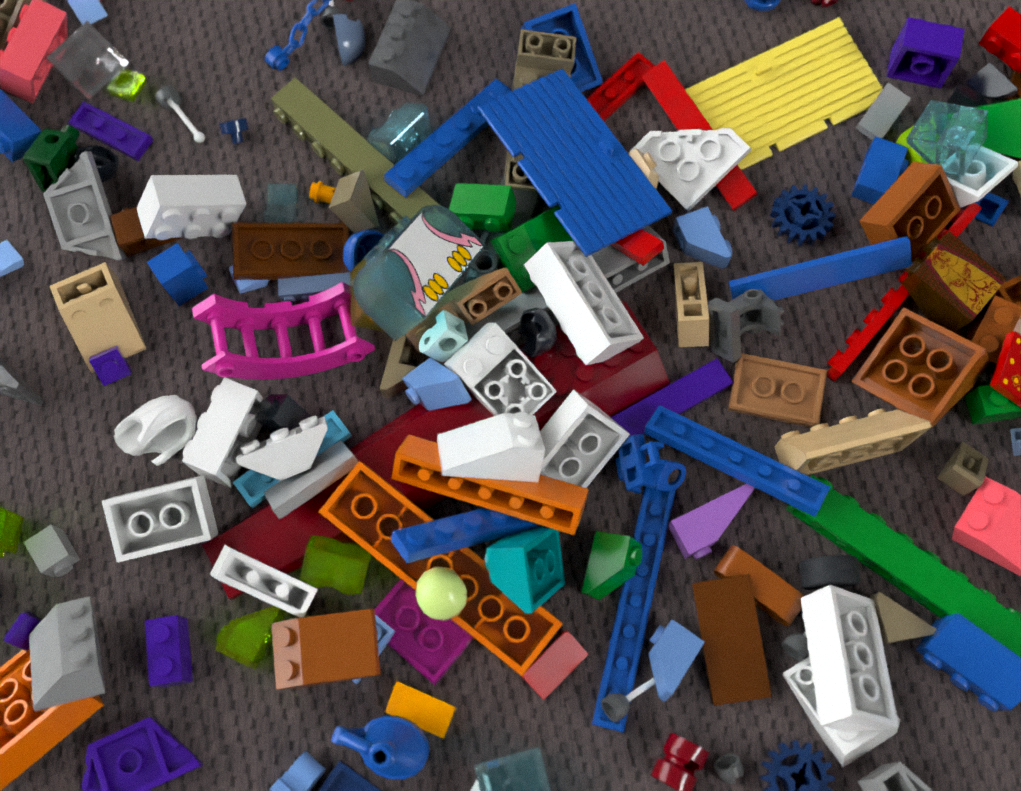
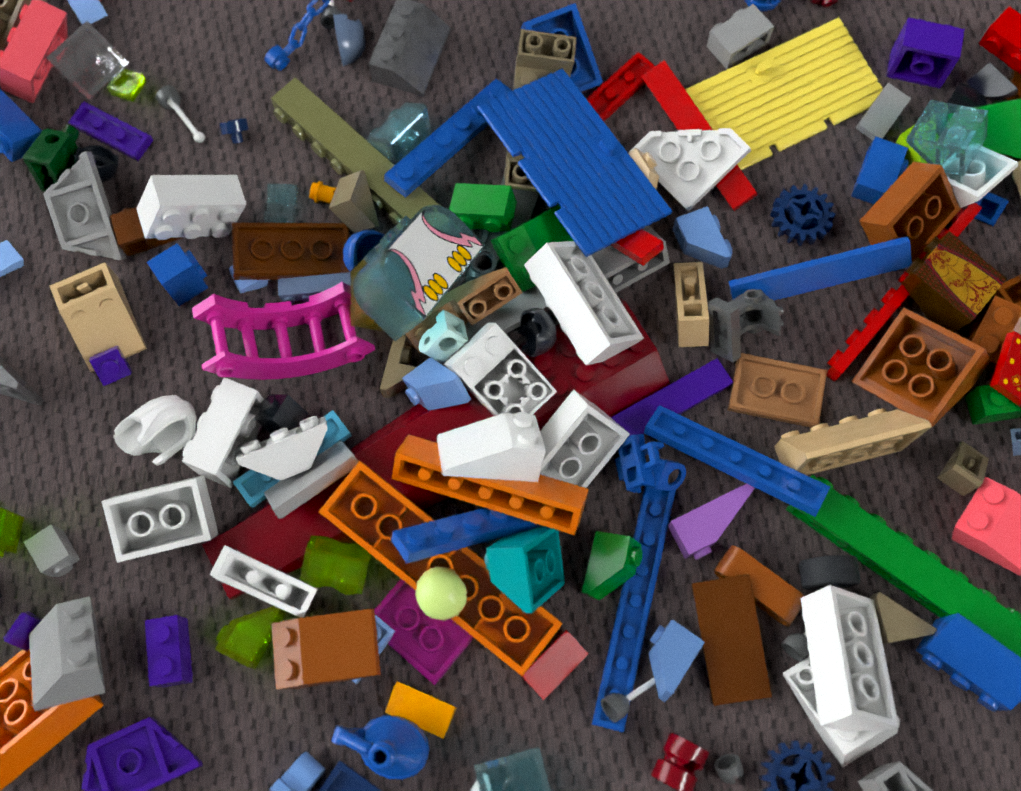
(739, 36): none -> light grey brick

